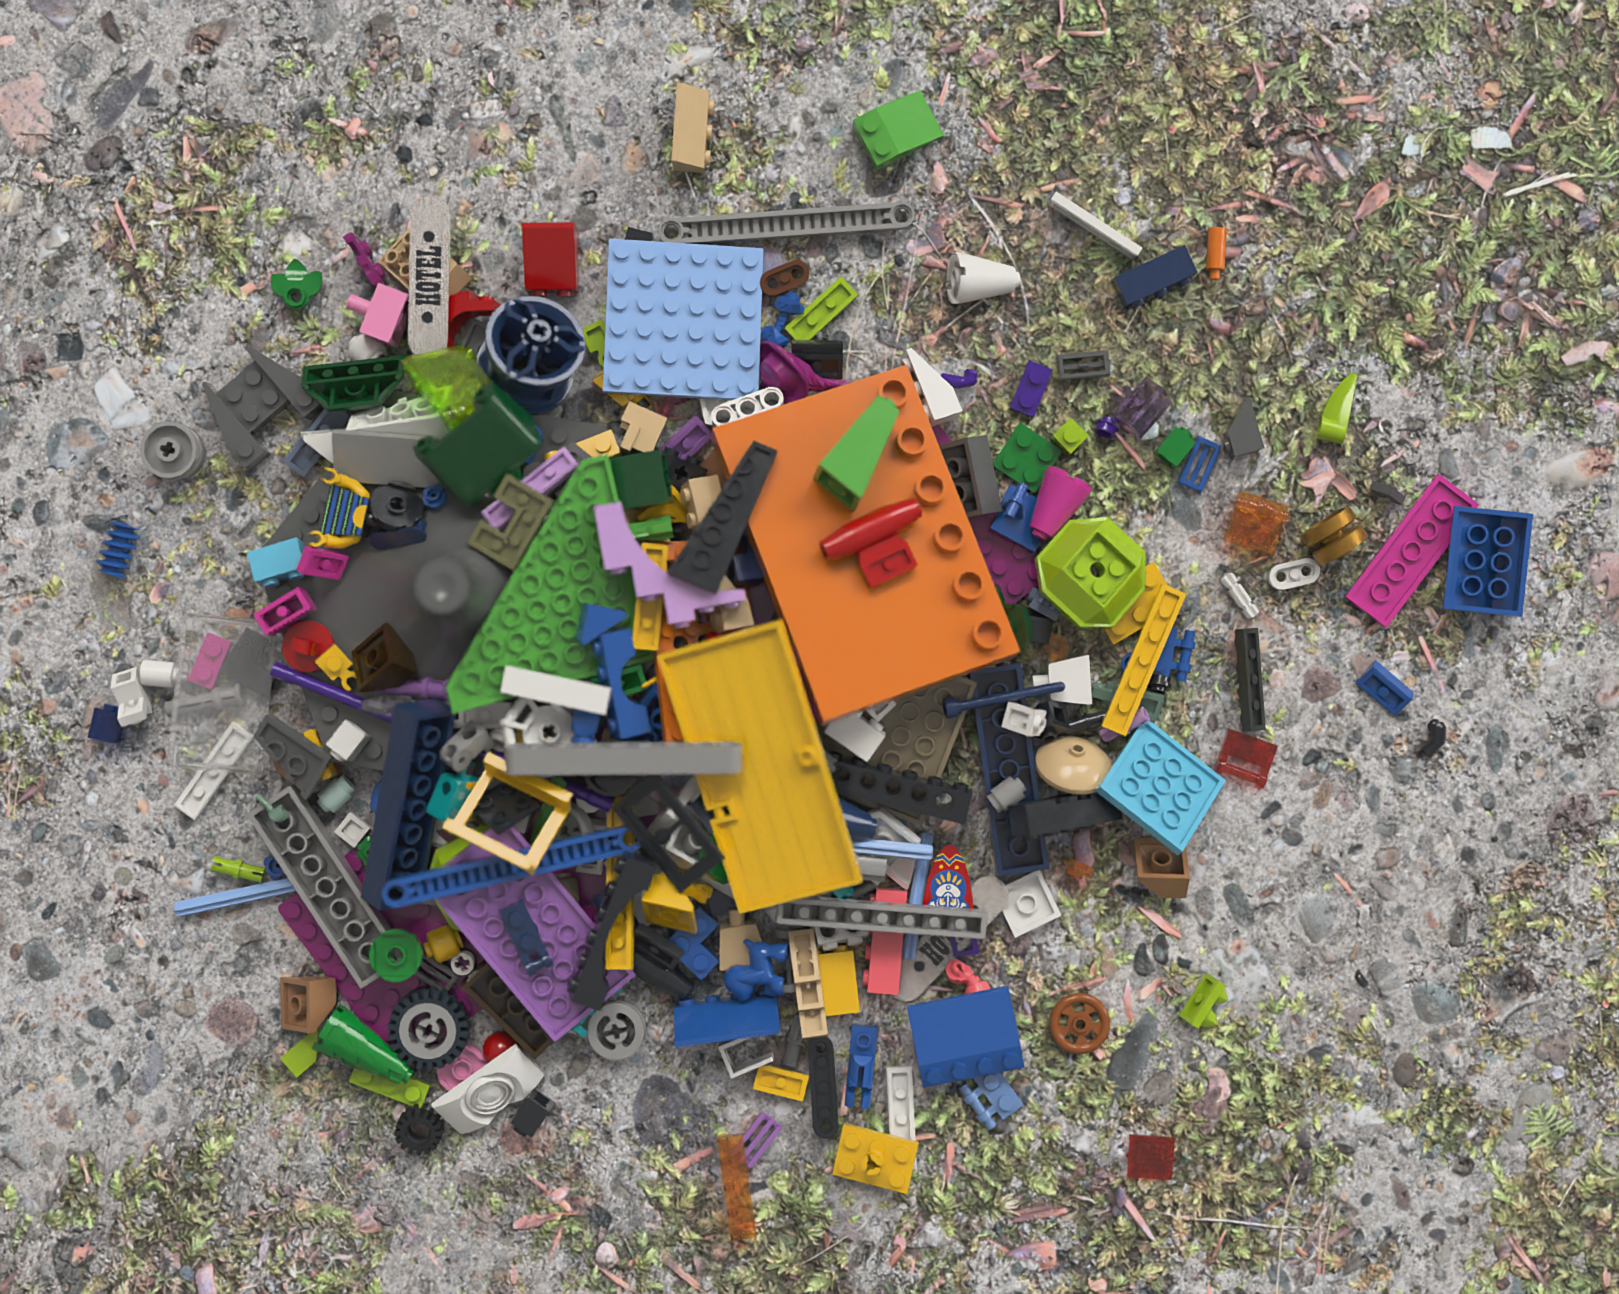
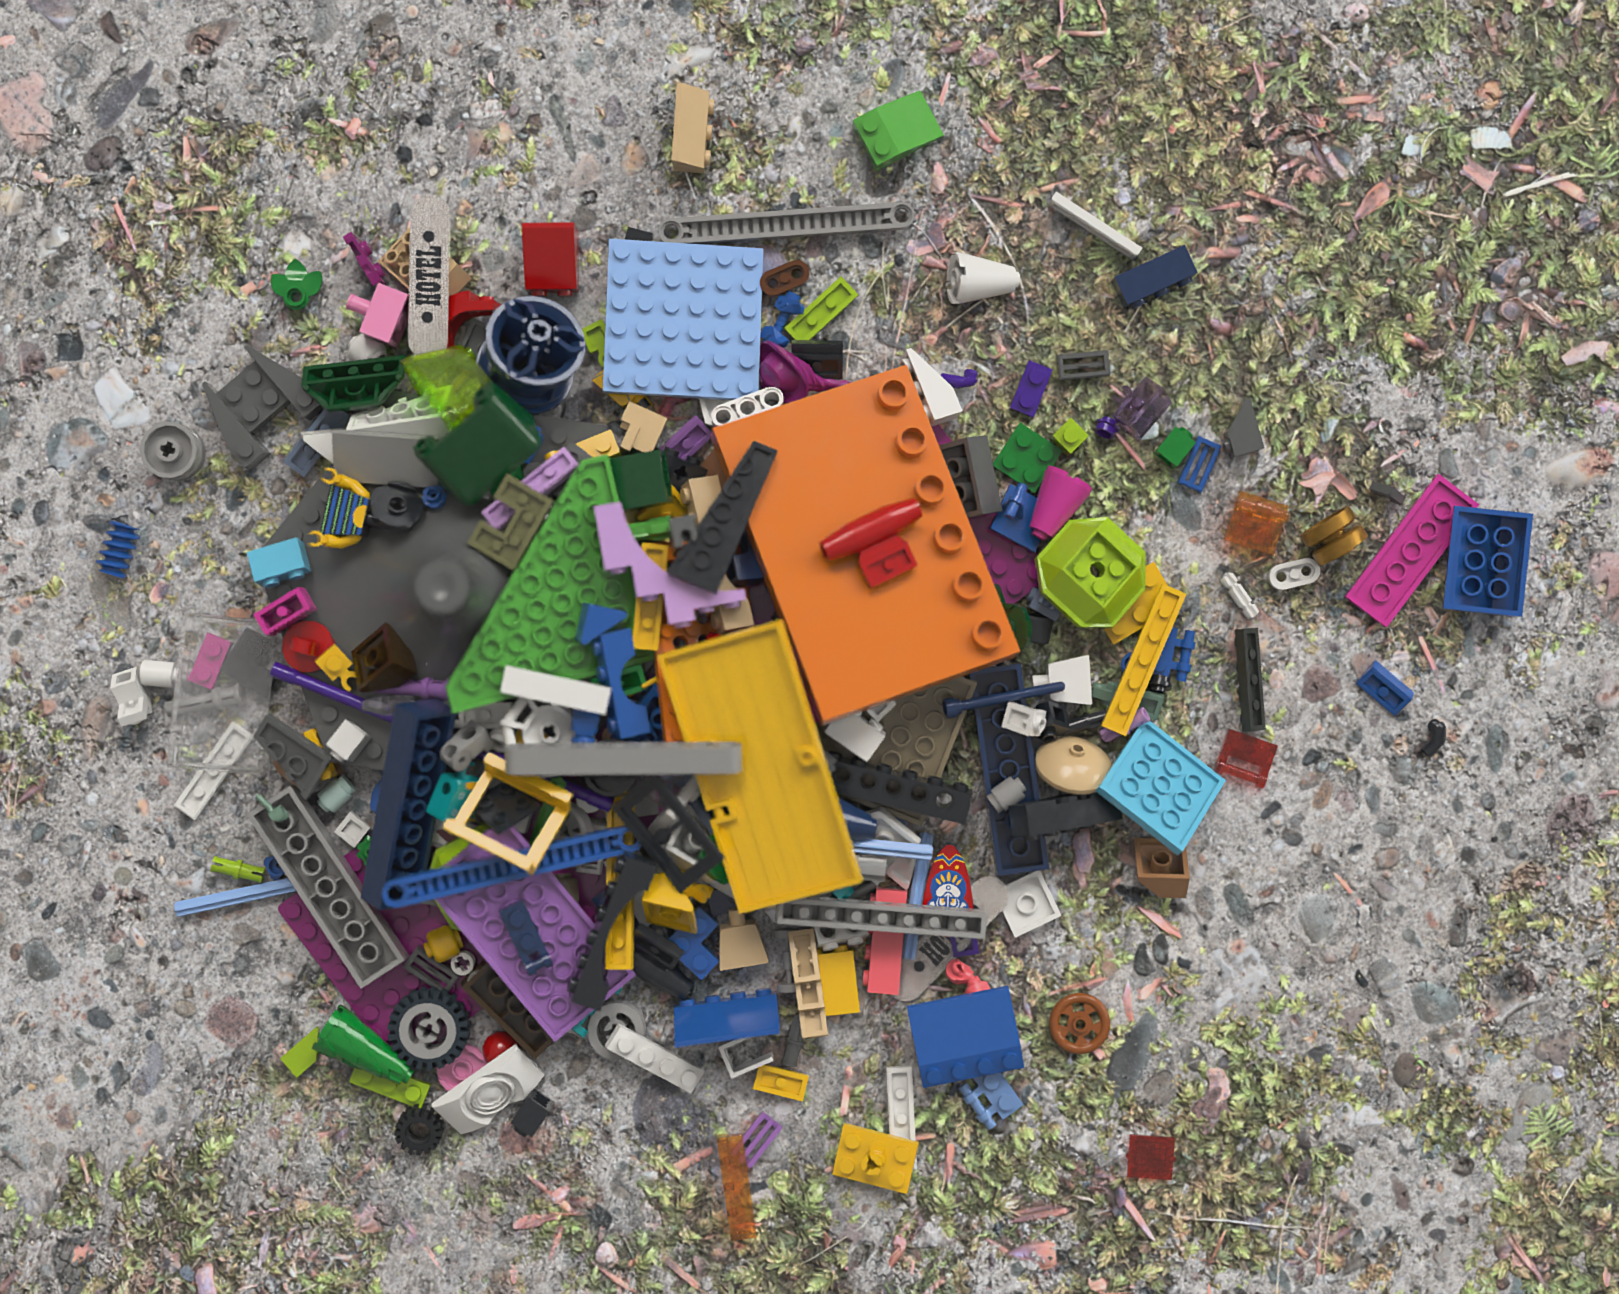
(105, 724): clear blue brick -> none
(306, 1001): medium nougat slope -> none
(322, 563): dark pink plate -> none
(386, 965): green plate -> none
(398, 538): dark blue piece -> none
(654, 1058): none -> white plate
(680, 530): none -> dark grey hinge
(744, 978): blue animal -> none
(823, 1087): black plate -> none
(854, 457): bright green slope -> none
(861, 1064): blue plate -> none
(1063, 647): clear orange plate -> none
(1077, 868): clear orange plate -> none
(1198, 1007): lime tile -> none
(1216, 251): orange cylinder -> none
(1337, 411): lime piece -> none

